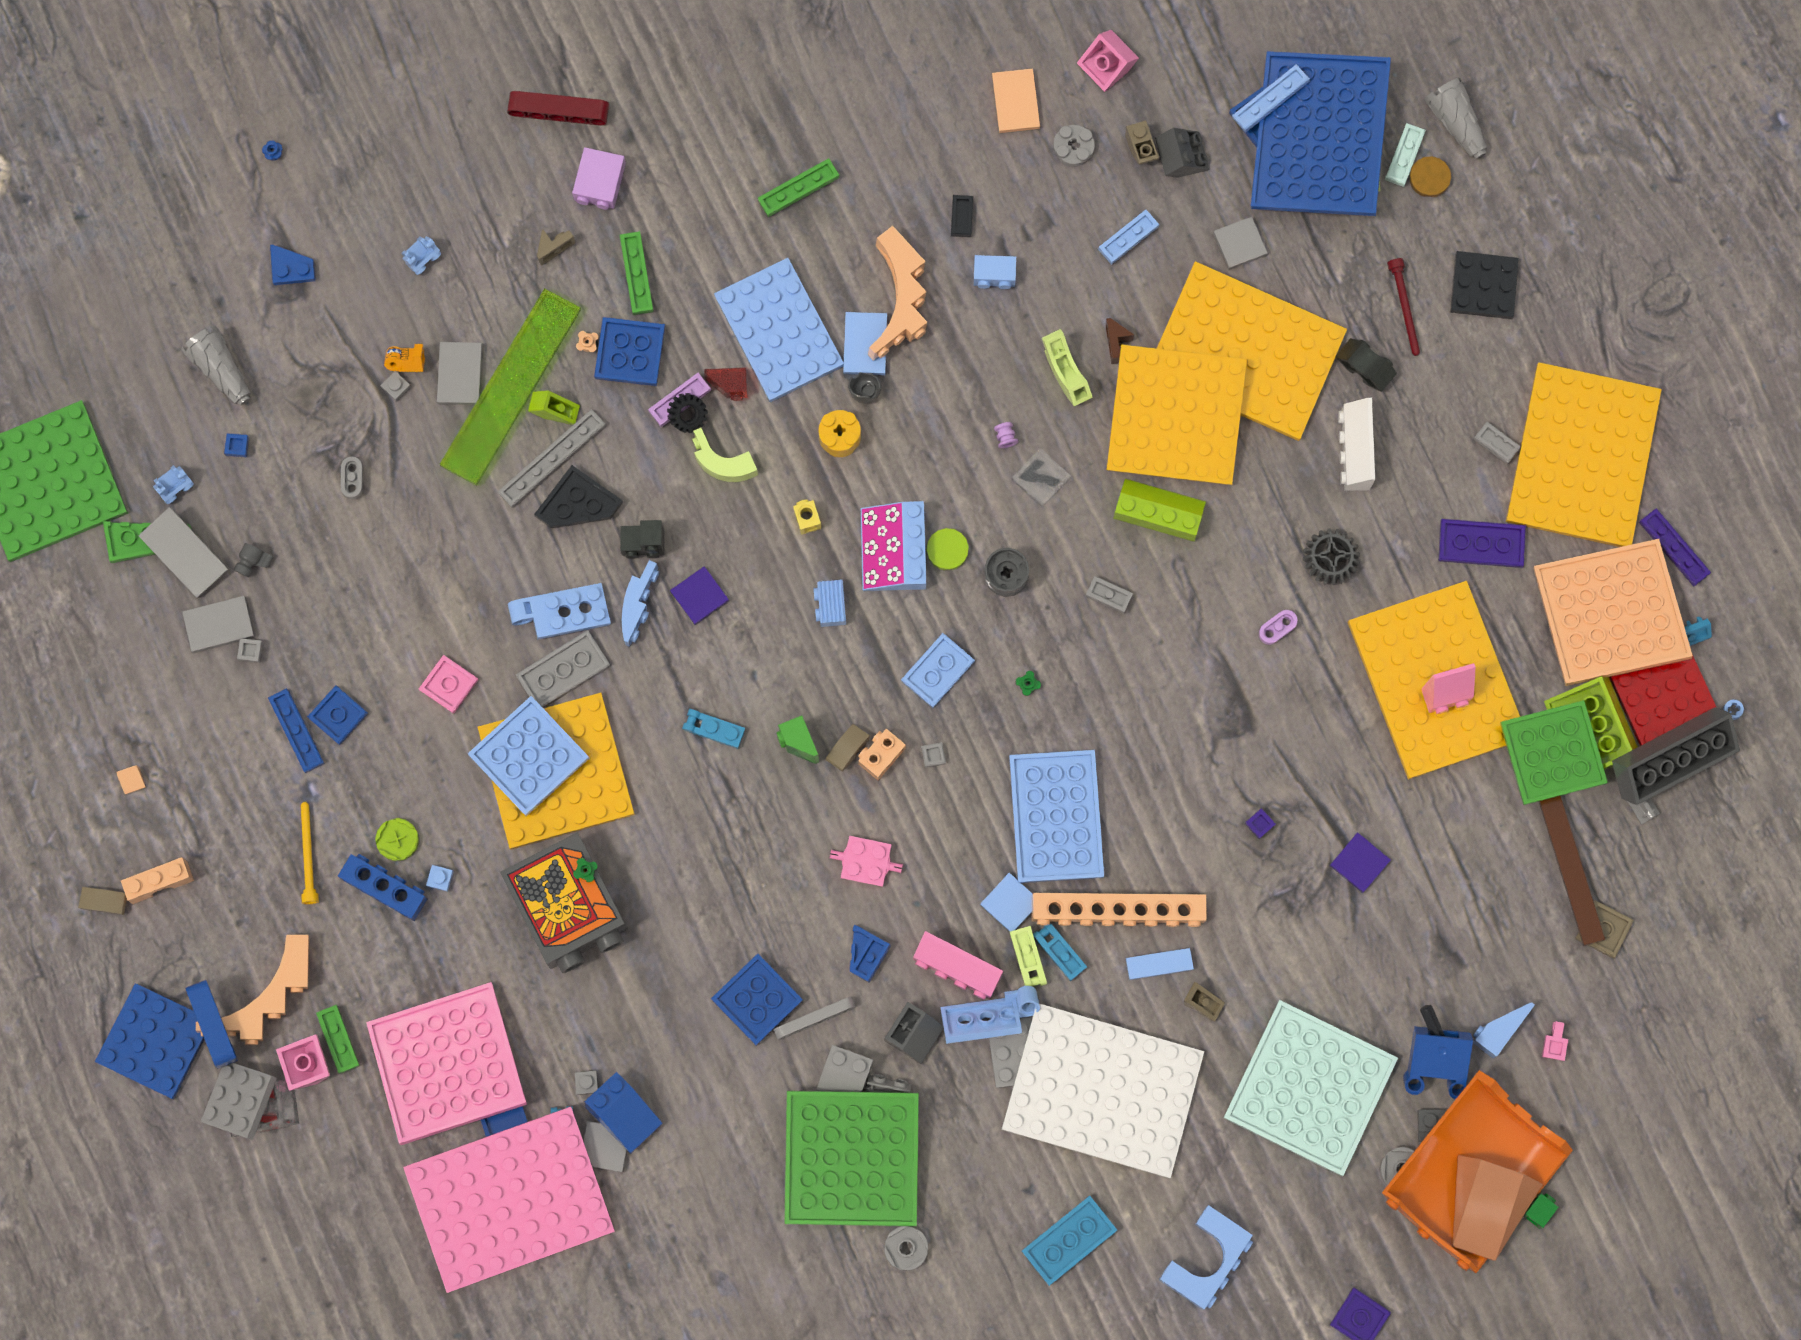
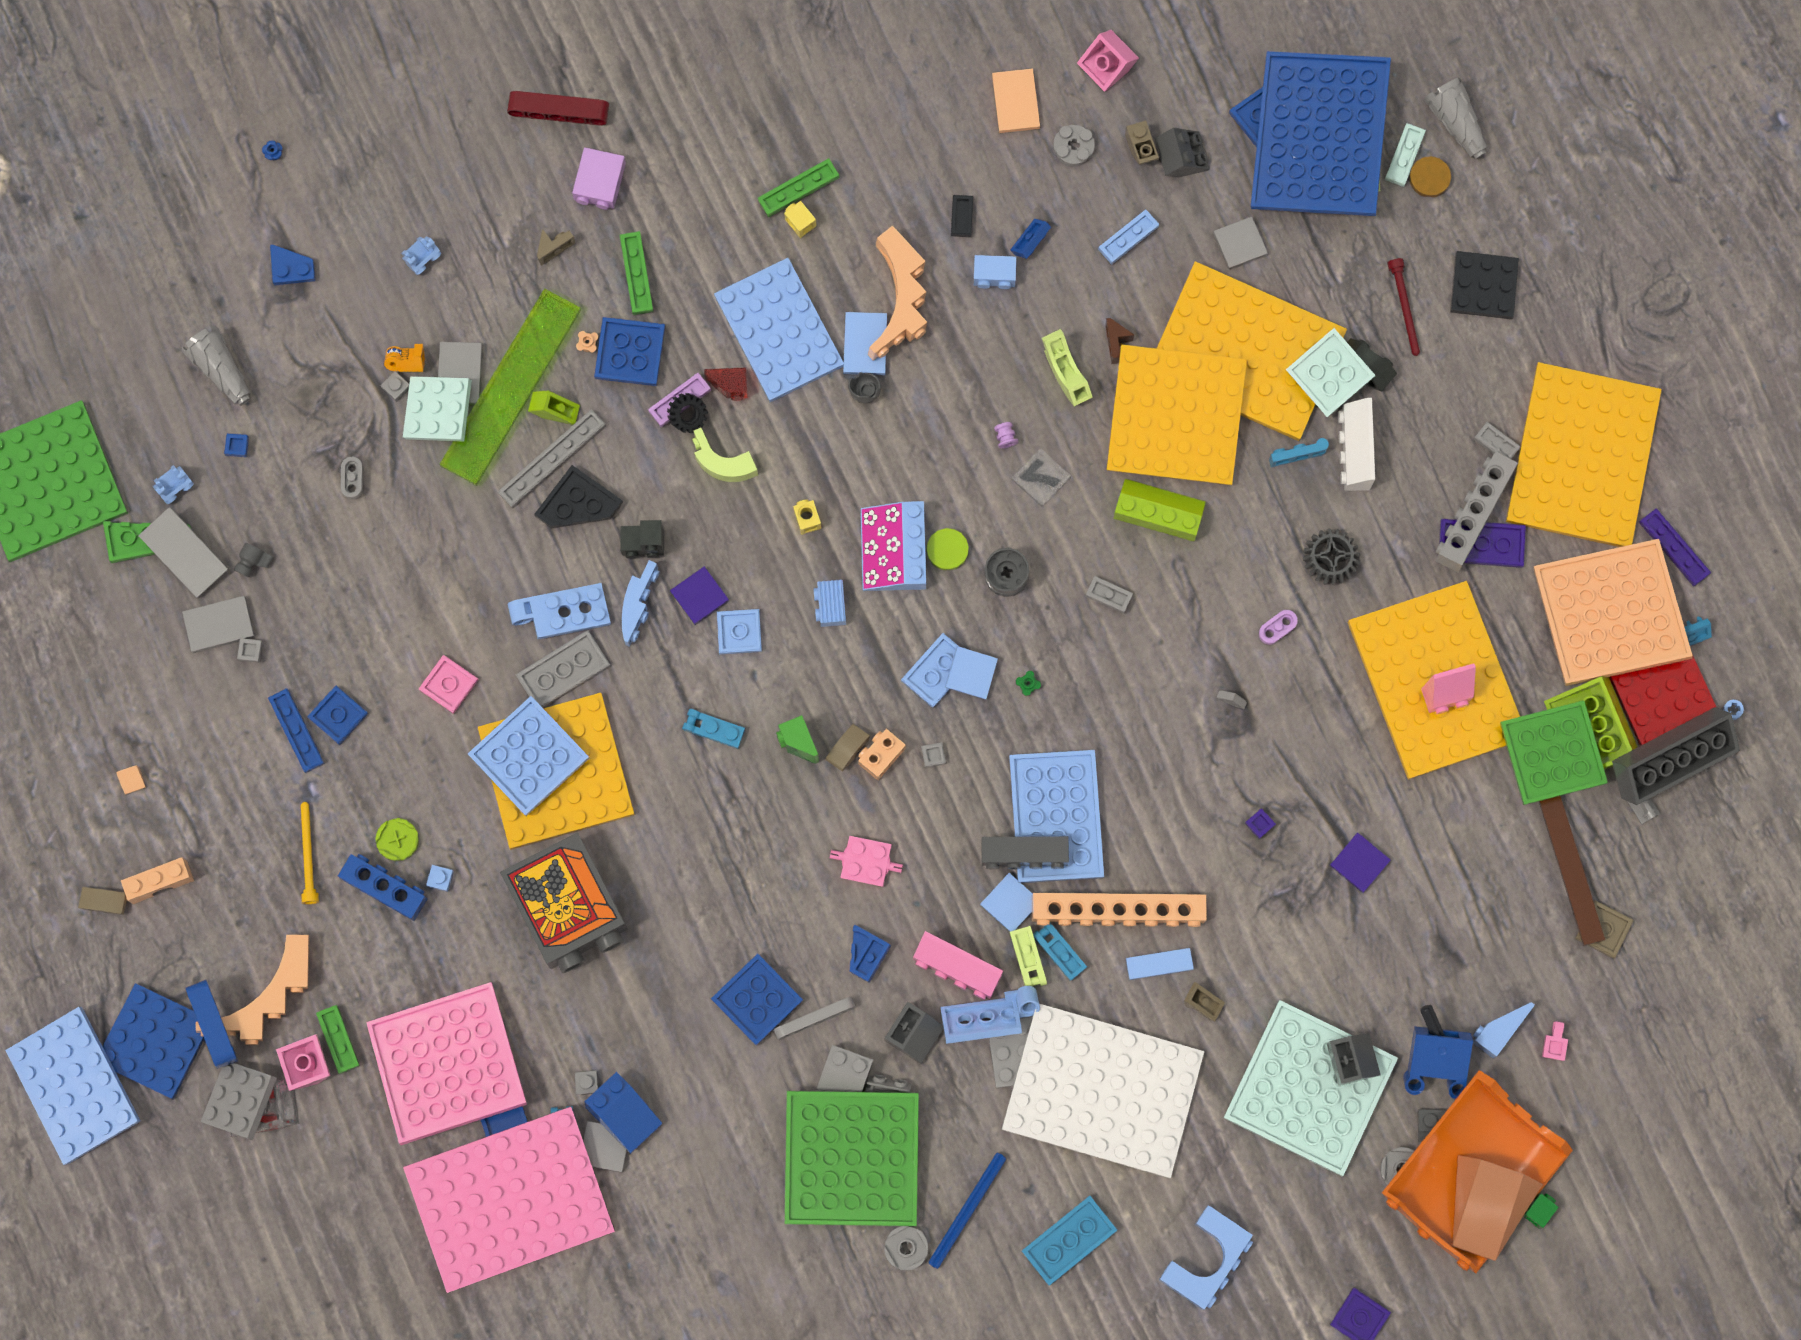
(72, 1085): none -> light blue plate
(437, 408): none -> light aqua plate
(582, 864): green plate -> none
(739, 631): none -> light blue tile
(799, 219): none -> light yellow brick
(851, 433): yellow brick -> none
(967, 1210): none -> blue axle
(971, 672): none -> light blue tile
(1025, 852): none -> dark grey brick
(1030, 238): none -> blue plate
(1232, 699): none -> light grey tile
(1271, 98): light blue tile -> none
(1298, 453): none -> dark azure plate
(1330, 372): none -> light aqua plate
(1353, 1059): none -> dark grey slope
(1455, 557): none -> light grey brick

